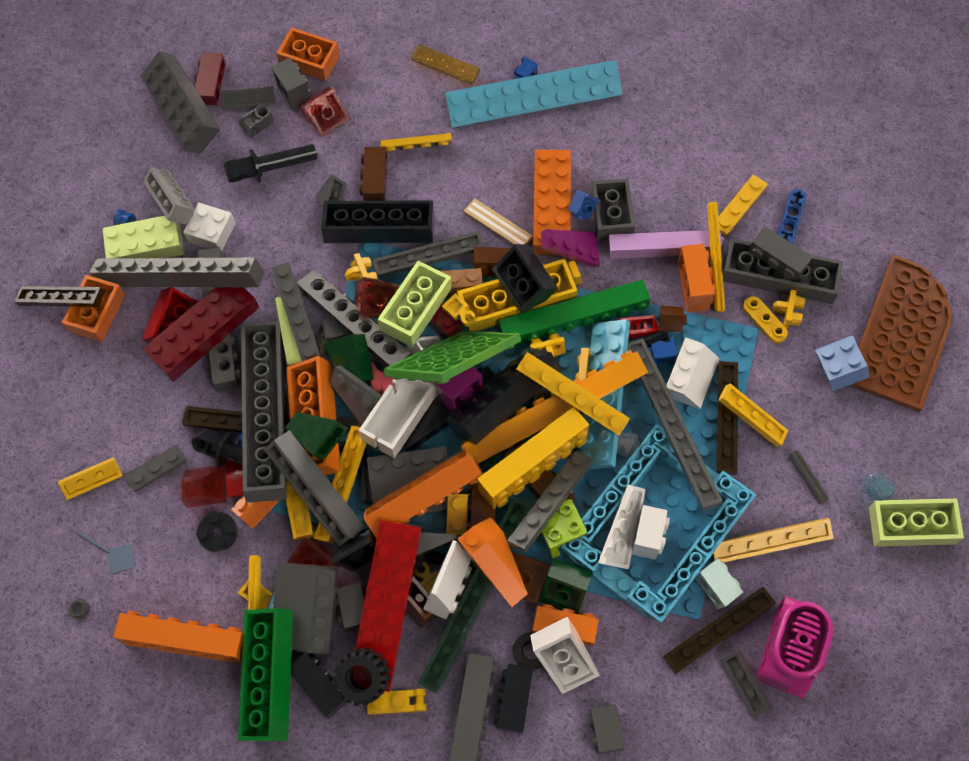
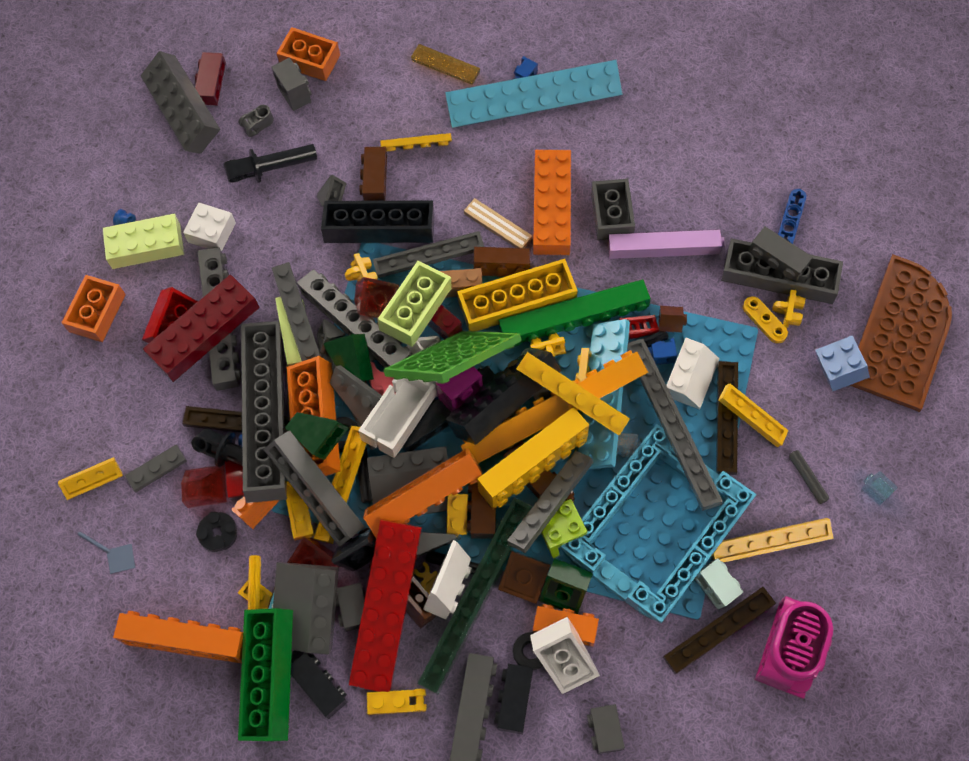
(59, 296): dark brown plate -> none
(79, 609): dark grey plate -> none
(169, 195): light grey brick -> none
(179, 272): dark grey brick -> none
(248, 97): dark grey plate -> none
(324, 111): clear red slope -> none
(348, 686): black tyre -> none
(457, 309): yellow plate -> none
(491, 553): orange wedge -> none
(524, 277): black slope -> none
(573, 245): magenta wing -> none
(575, 272): yellow tile -> none
(583, 205): blue brick -> none
(622, 535): white wing -> none
(649, 533): white brick -> none
(696, 277): orange brick -> none
(715, 253): yellow axle -> none
(741, 204): yellow plate -> none
(746, 683): dark grey plate -> none
(915, 522): yellowish green brick -> none

